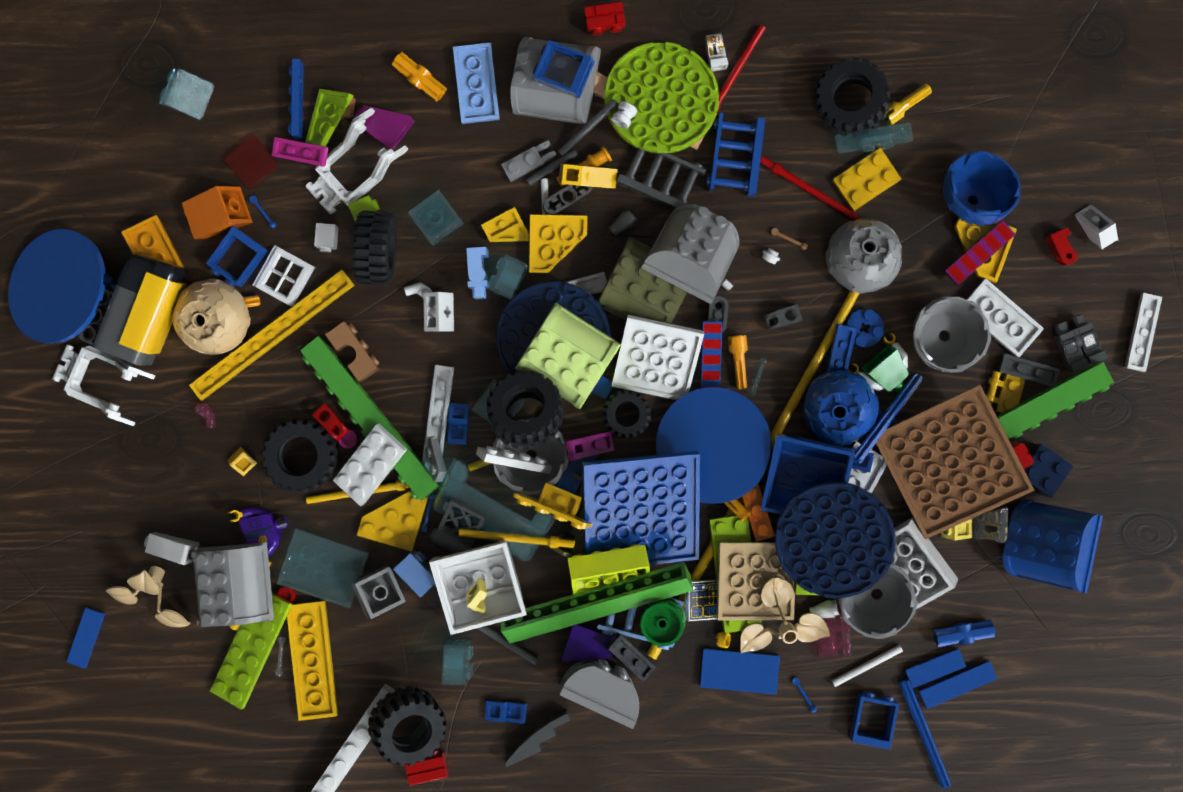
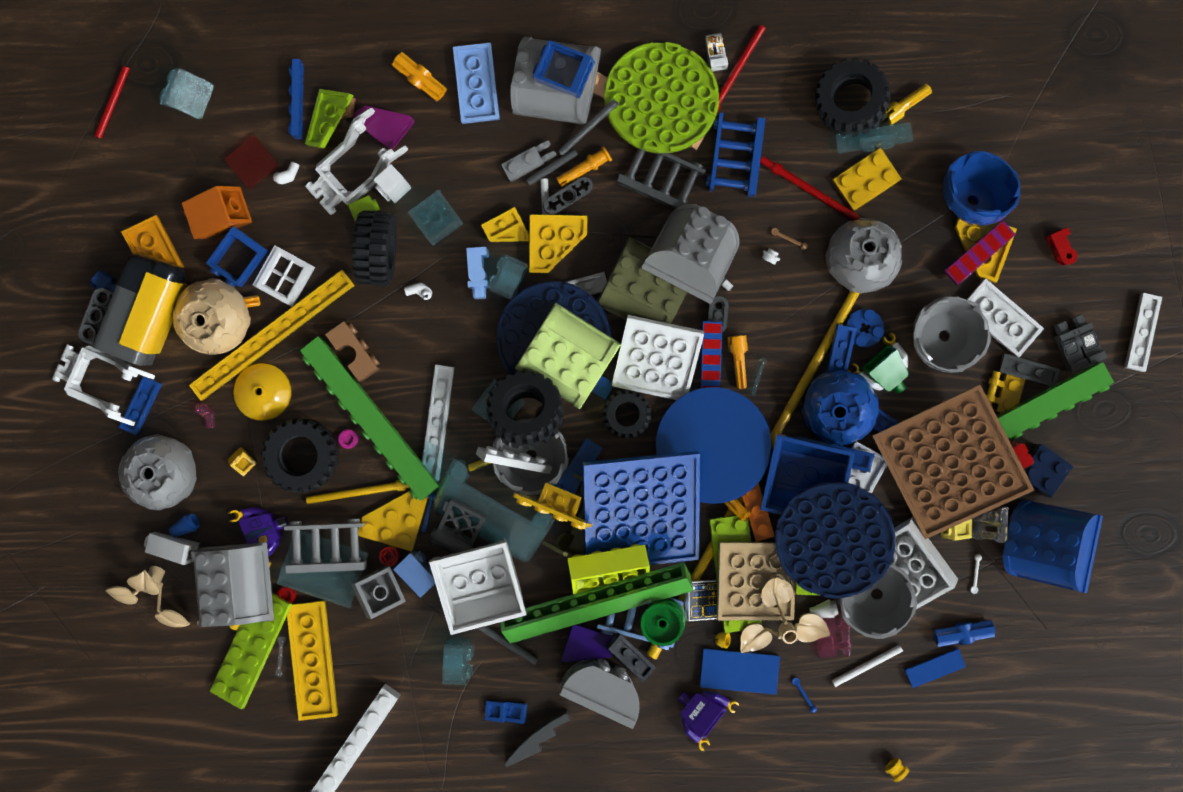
(56, 286): blue tile -> none
(85, 637): blue tile -> none
(112, 102): none -> red bar
(141, 404): none -> blue tile
(172, 472): none -> light grey piece
(185, 525): none -> blue cone
(253, 199): blue hinge -> none
(274, 396): none -> yellow dish
(286, 176): none -> white arm
(300, 151): dark pink plate -> none
(326, 237): white brick -> none
(330, 421): red leg -> none
(336, 562): none -> light grey fence
(370, 464): white plate -> none
(390, 555): none -> red wheel
(391, 184): none -> white brick
(418, 743): black tyre -> none
(428, 770): red brick -> none
(437, 465): light grey plate -> none
(438, 312): white brick -> none
(458, 423): blue slope -> none
(476, 596): light yellow bracket -> none
(553, 542): yellow bar -> none
(587, 176): yellow slope -> none
(589, 446): magenta plate -> none
(604, 18): red brick -> none
(623, 222): dark grey cone -> none
(624, 114): white wheel -> none
(703, 713): none -> dark purple torso
(783, 317): dark grey leg -> none
(868, 739): blue window -> none
(887, 417): blue axle -> none
(896, 769): none -> yellow wheel
(924, 733): blue axle -> none
(957, 684): blue tile -> none
(973, 589): none -> white hinge
(1097, 226): white slope -> none

